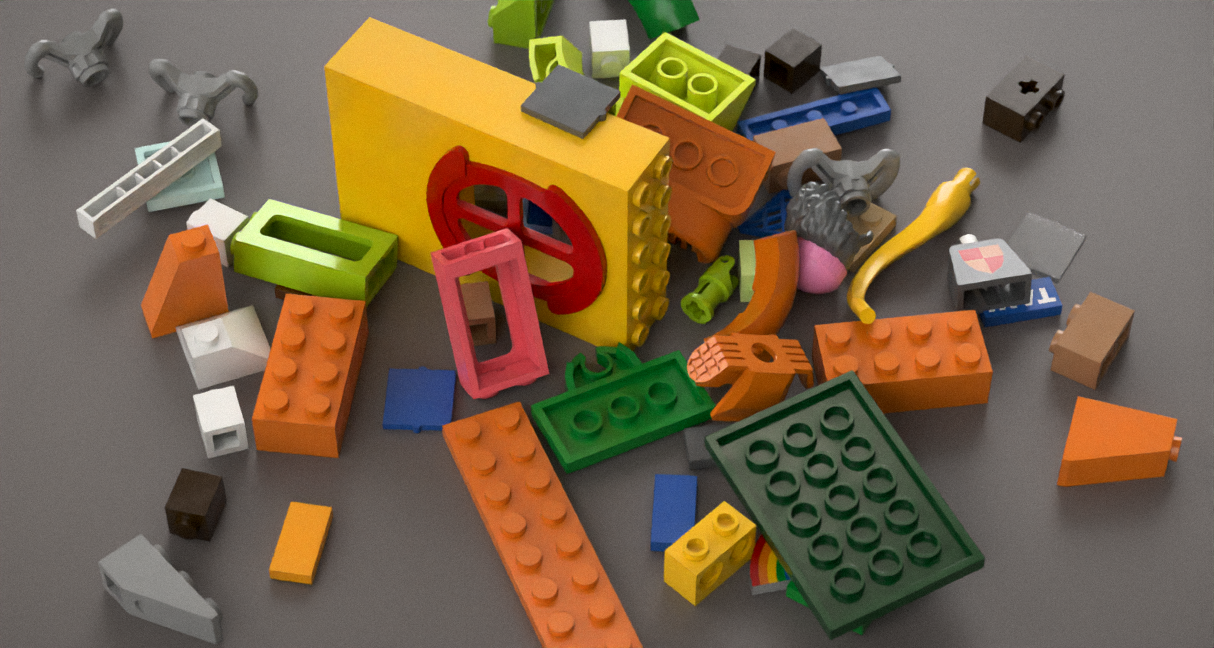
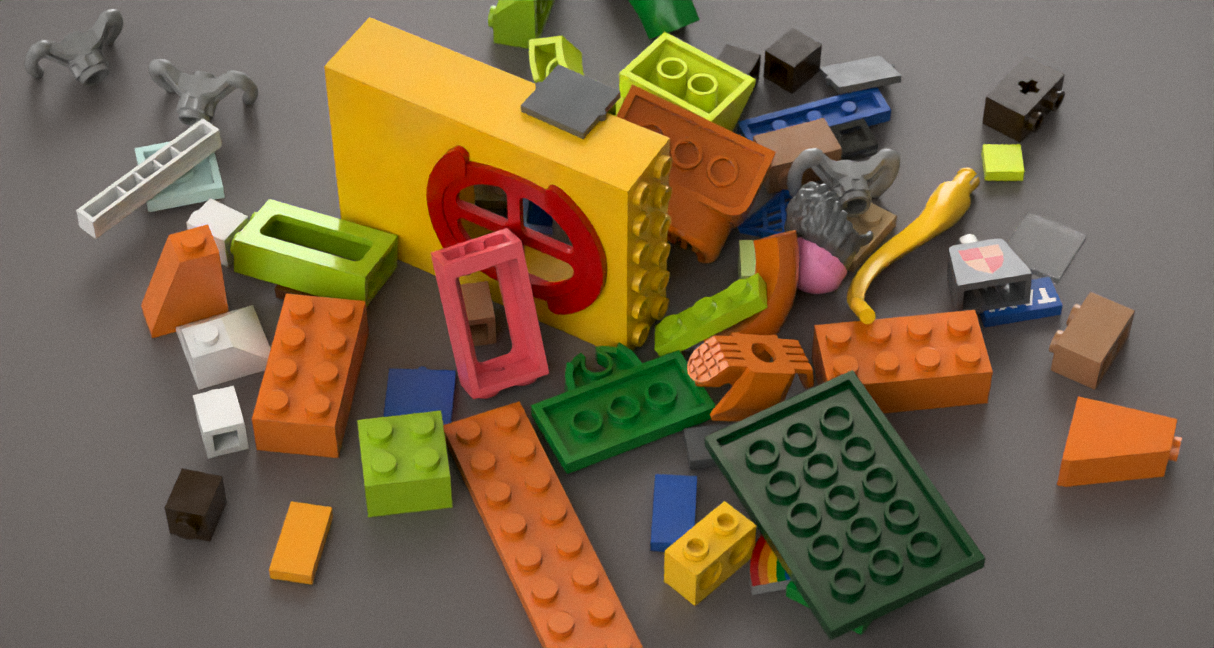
(151, 589): light grey slope -> none
(405, 463): none -> lime brick
(608, 48): white brick -> none
(711, 315): none -> lime plate
(713, 289): lime piece -> none
(855, 140): none -> clear smoke plate
(1002, 162): none -> neon yellow tile

